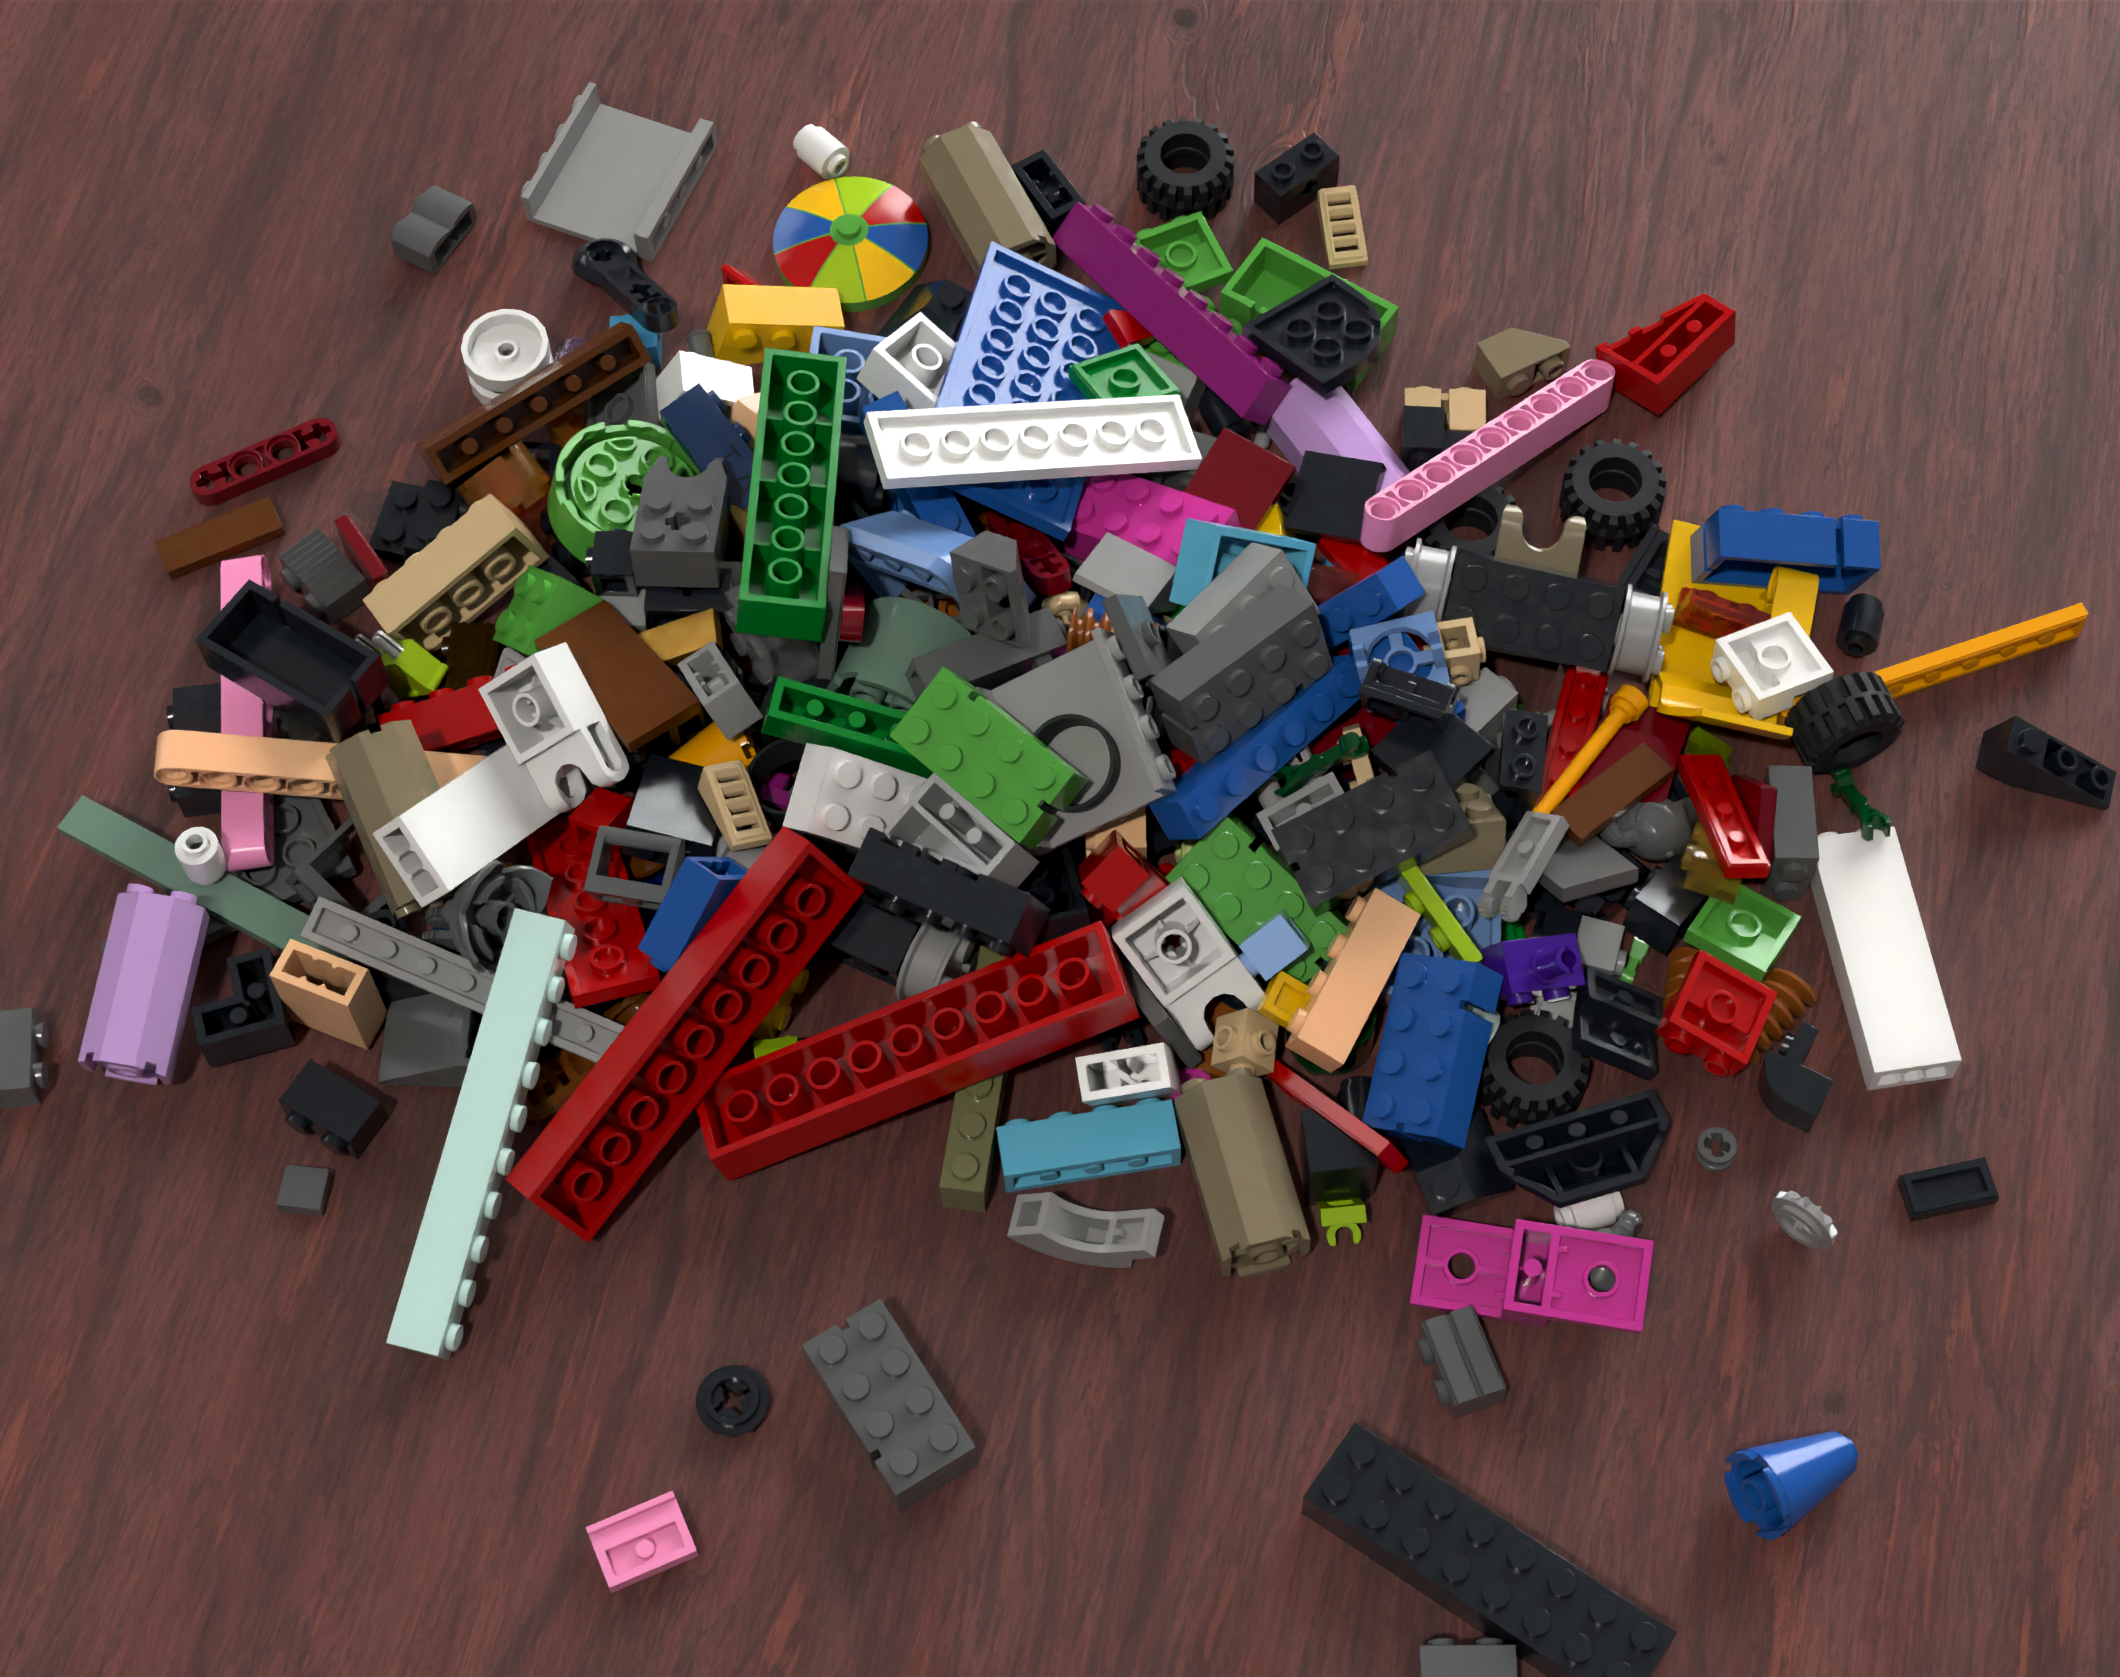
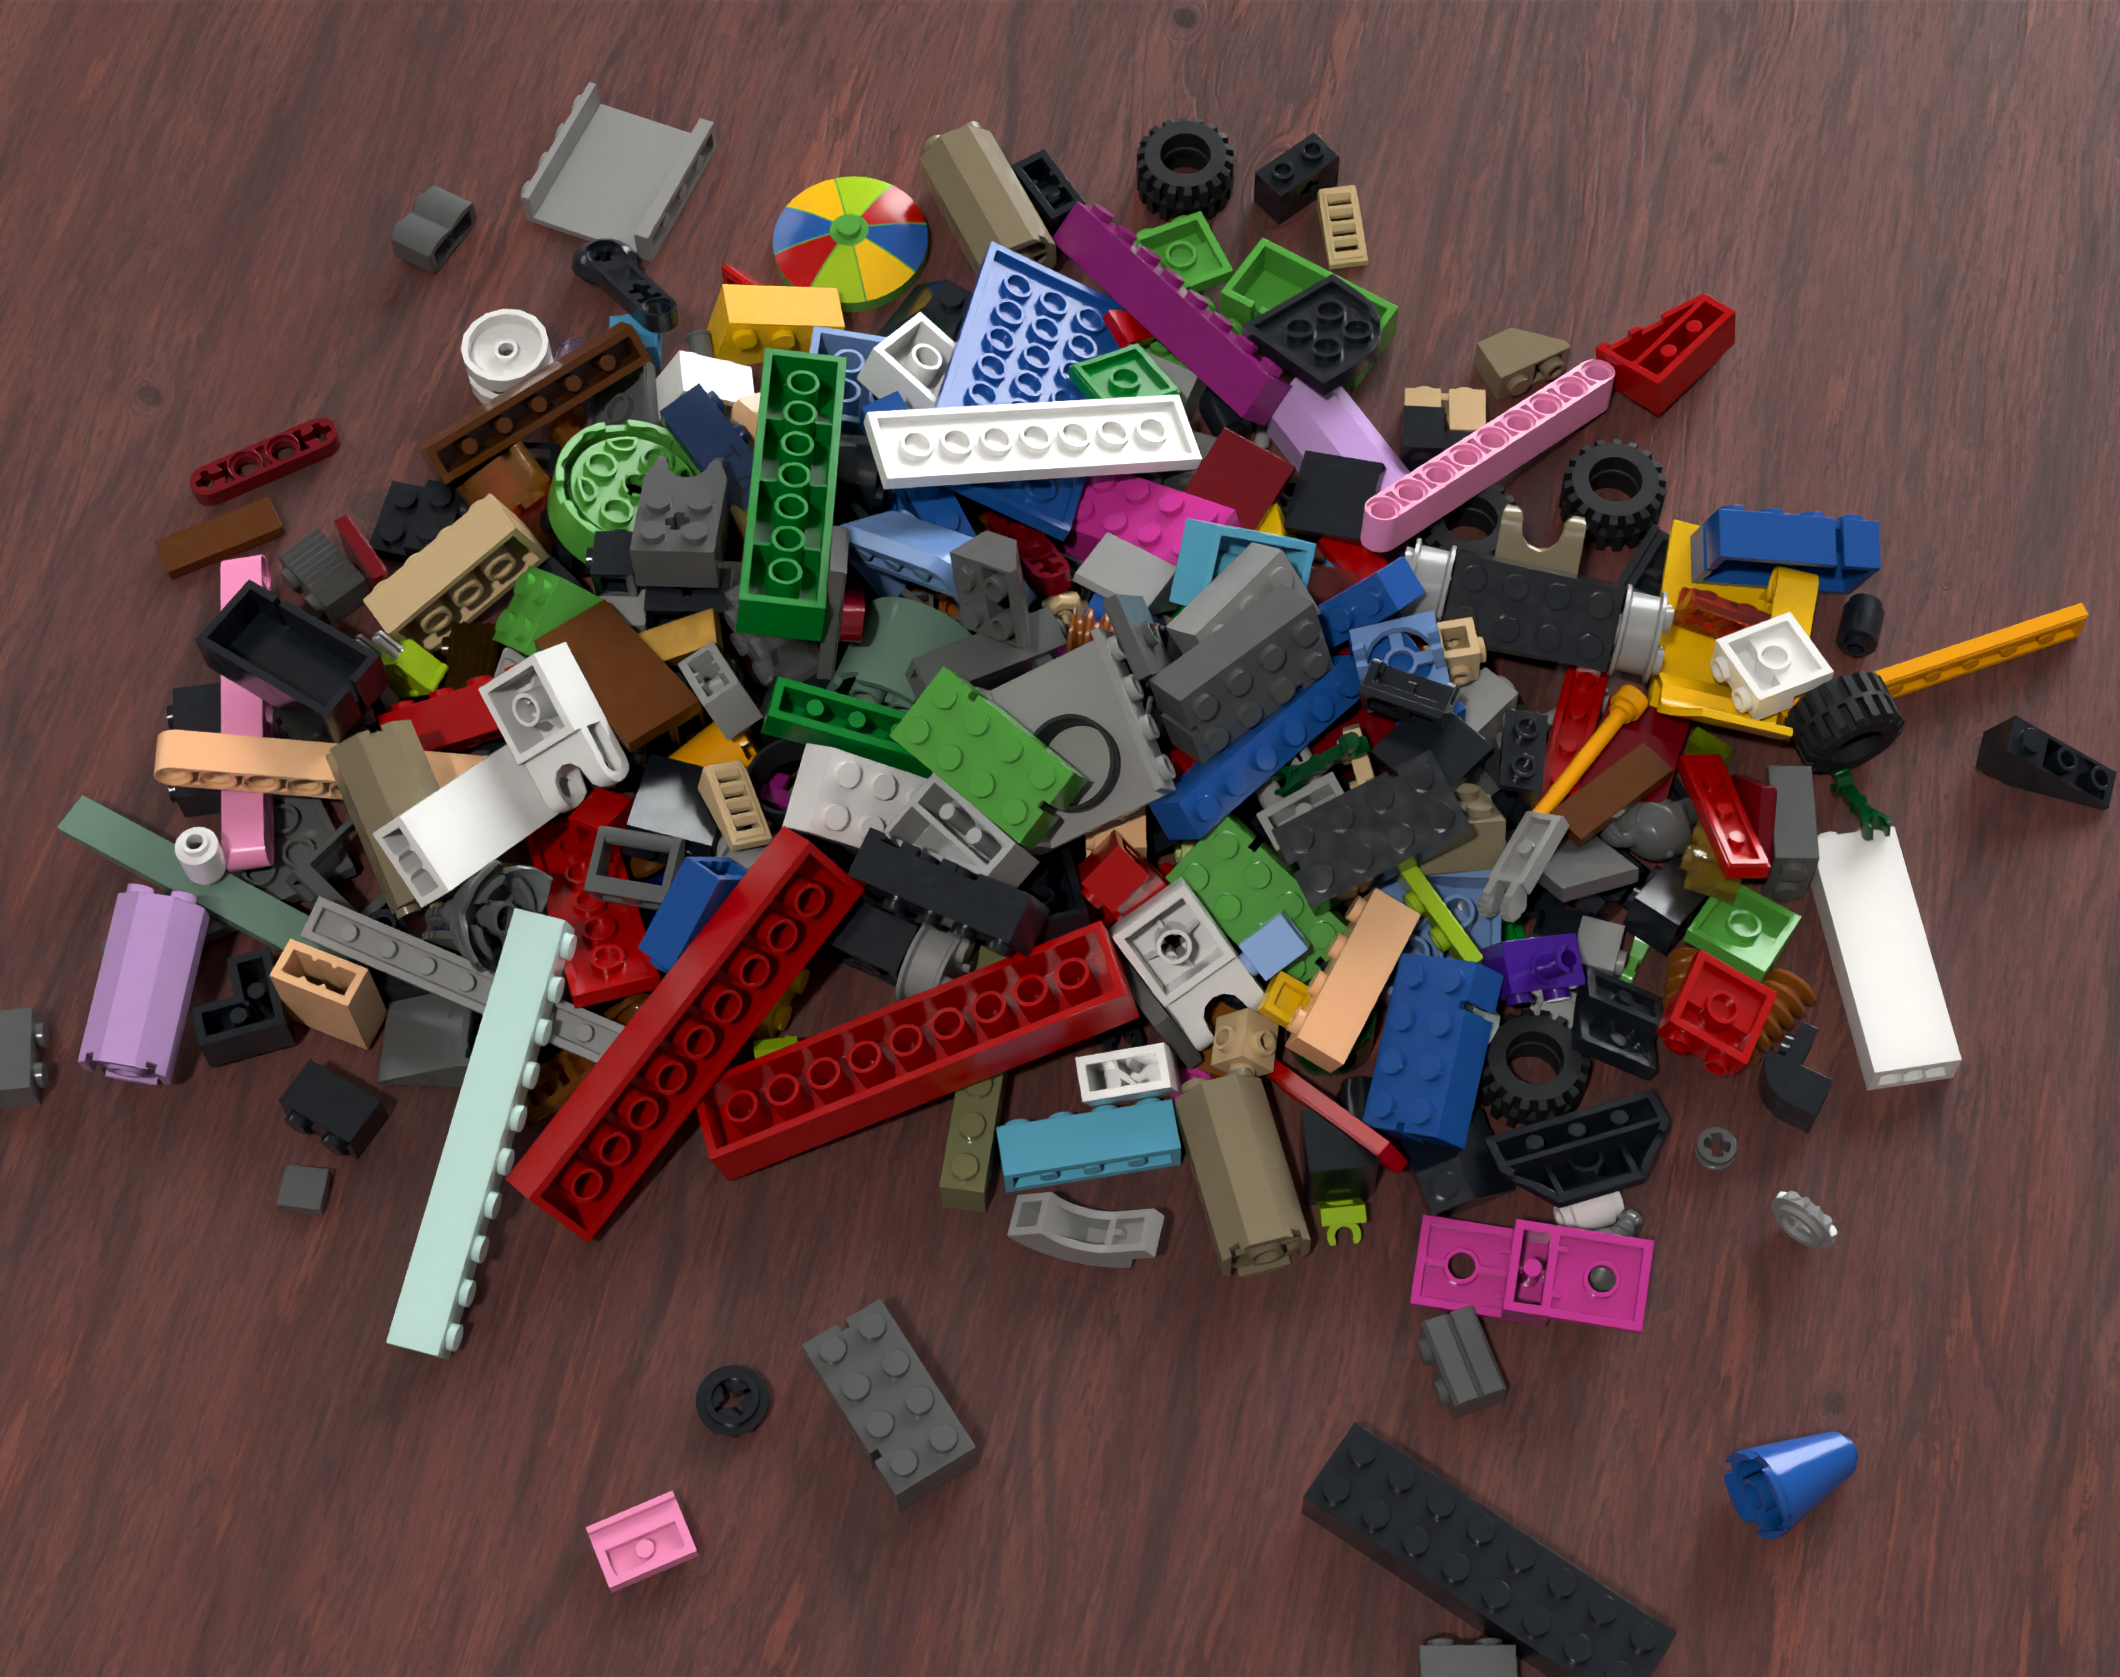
(821, 151): white brick -> none
(1947, 1189): black tile -> none

